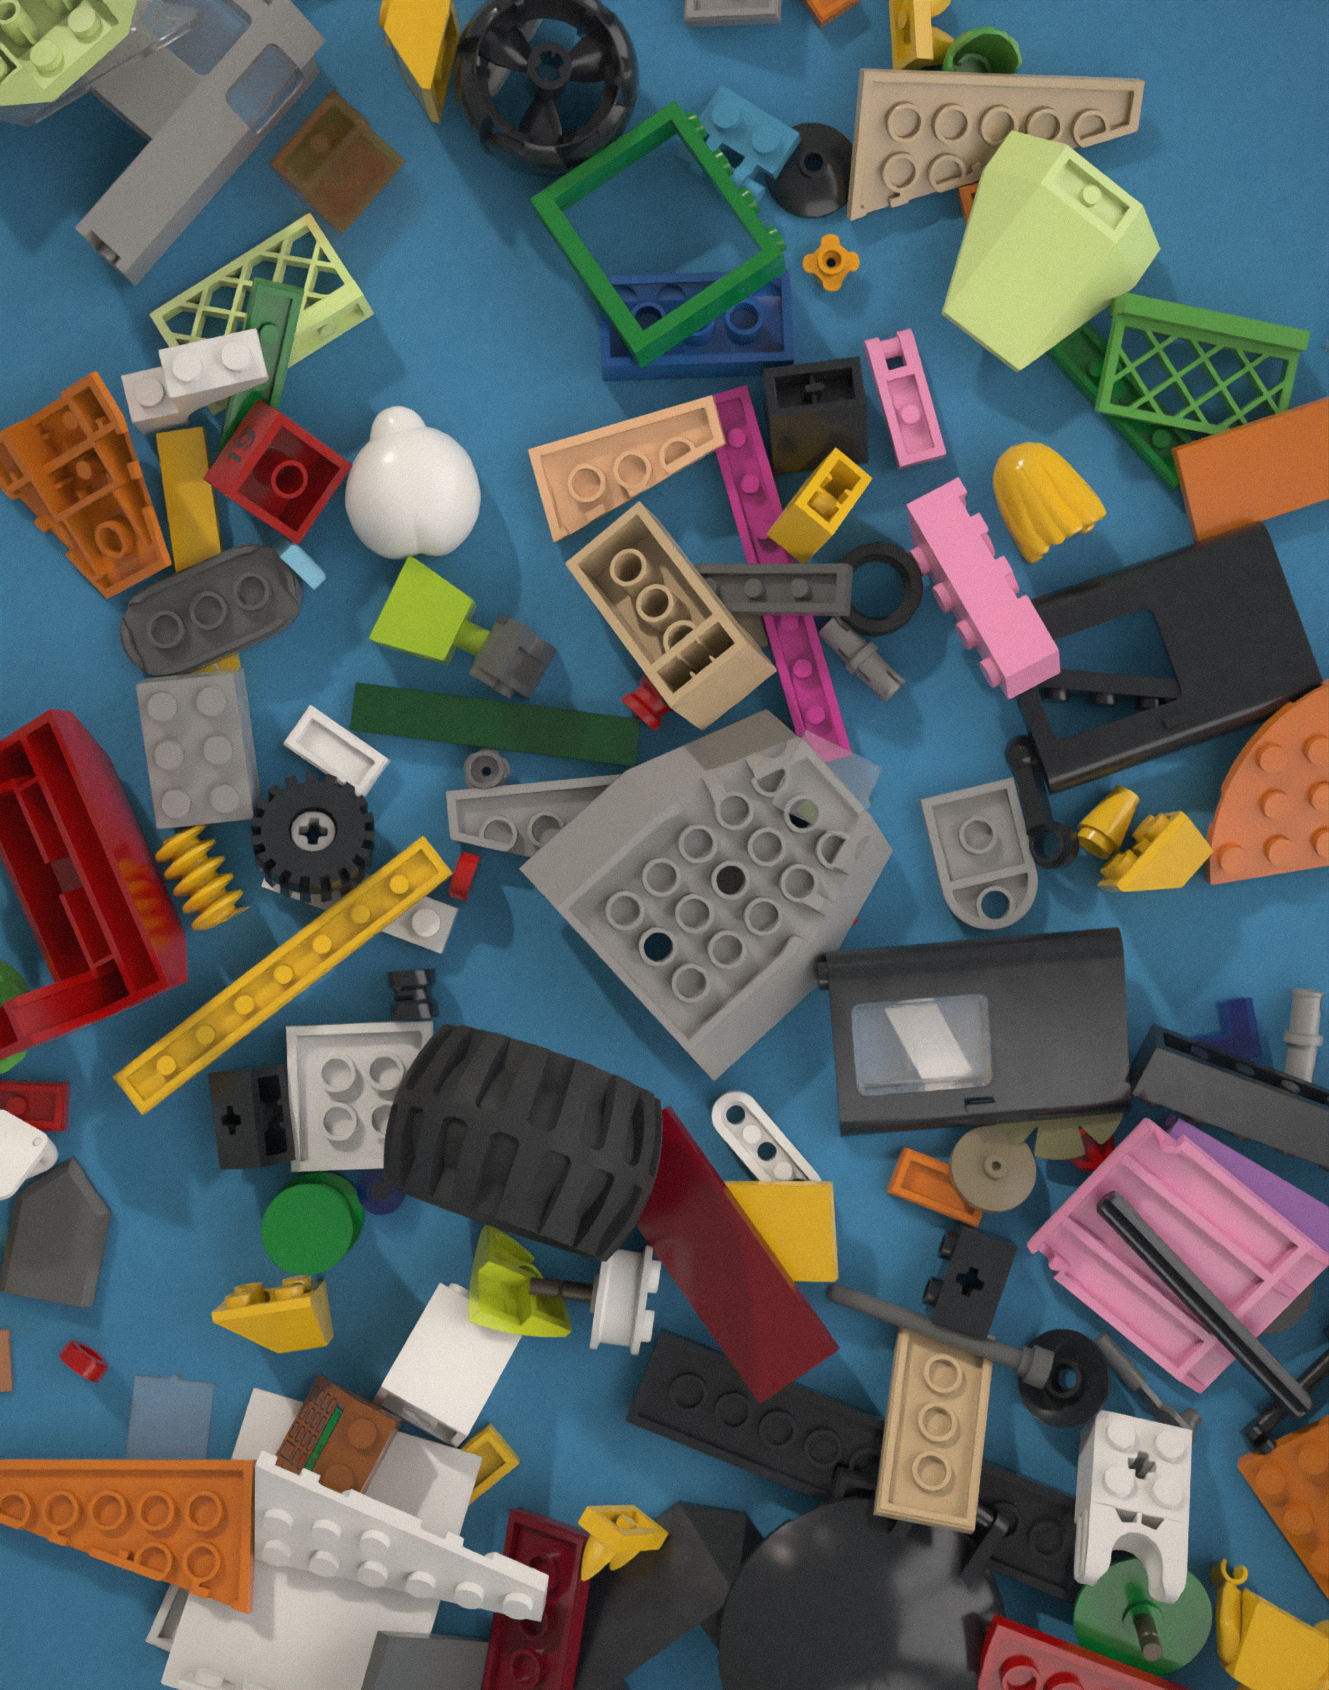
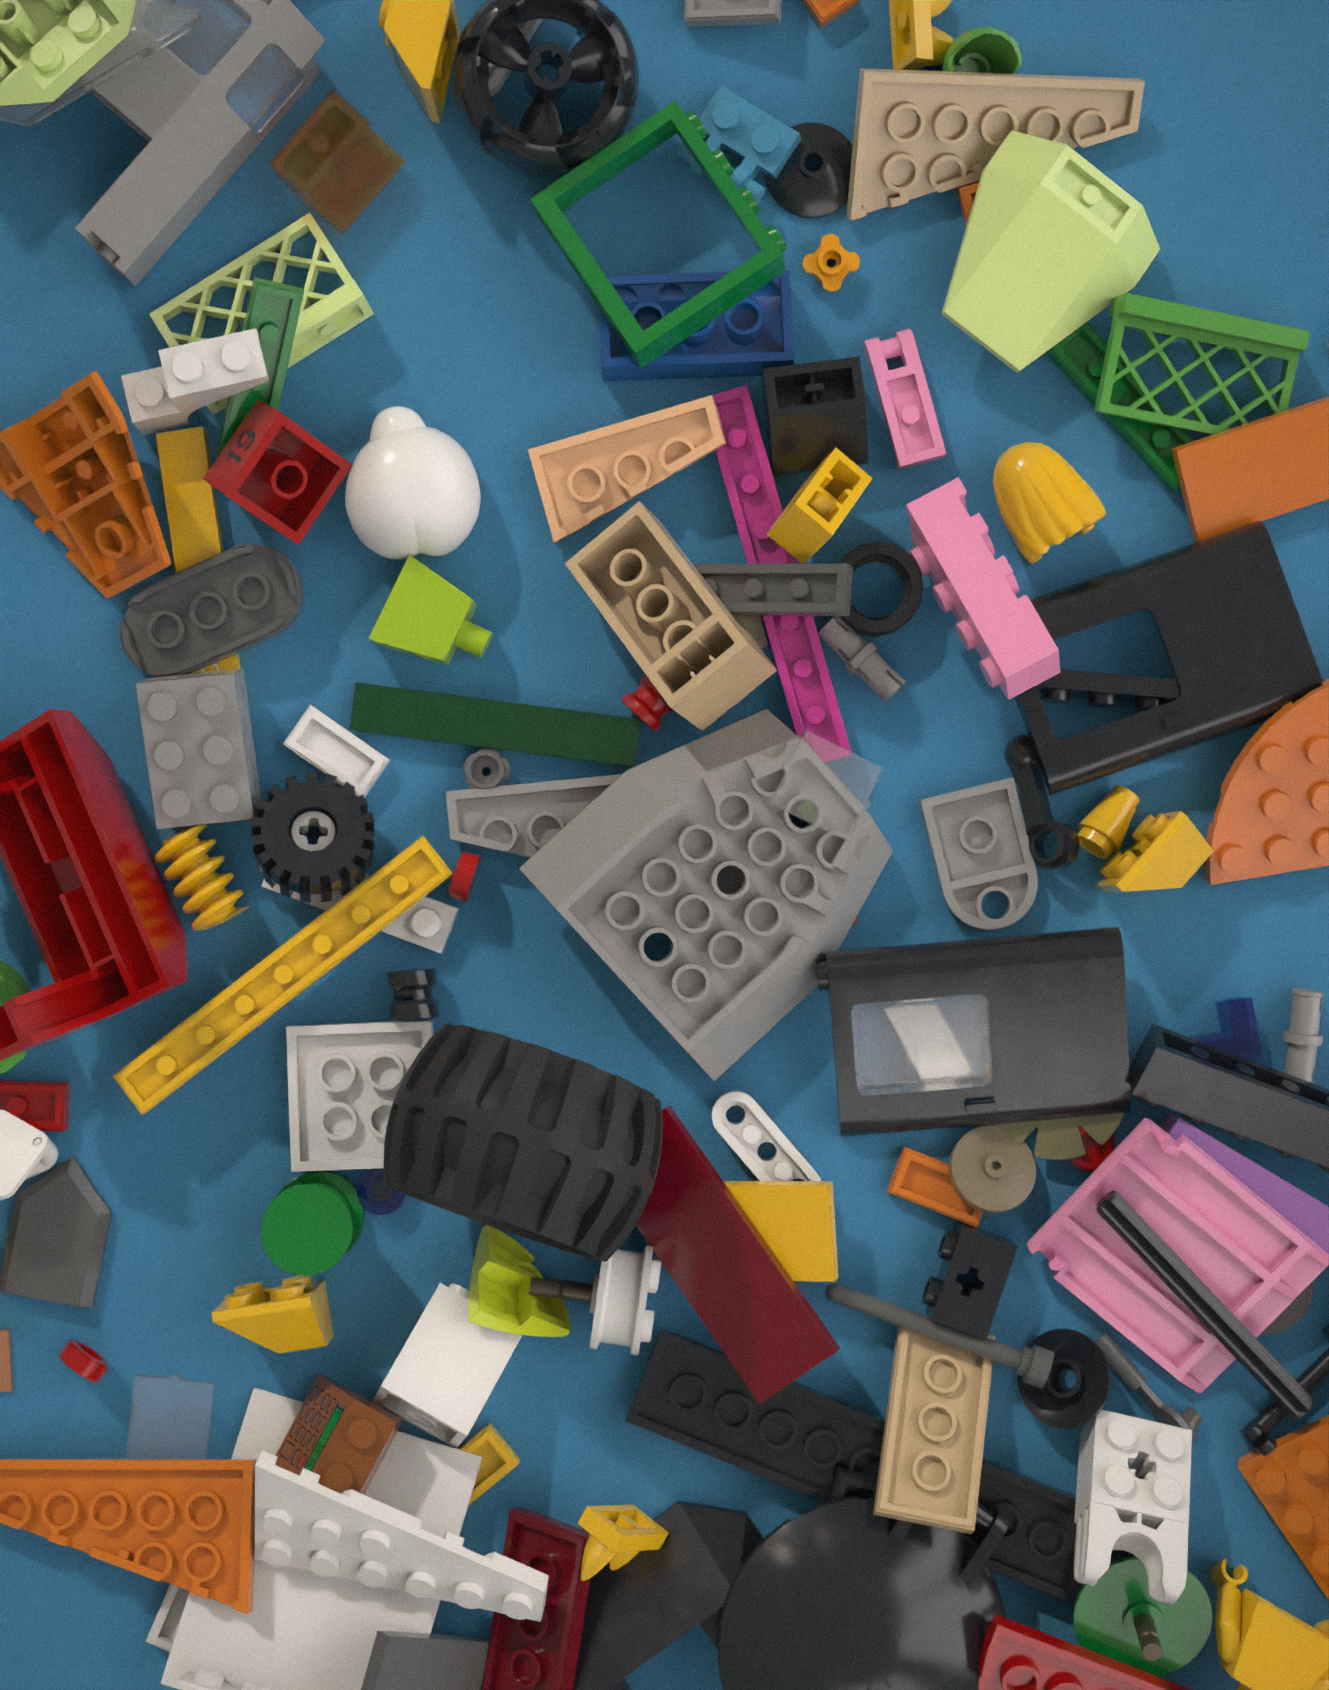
(252, 1116): black brick -> none
(299, 561): medium azure tile -> none
(512, 658): dark grey cylinder -> none

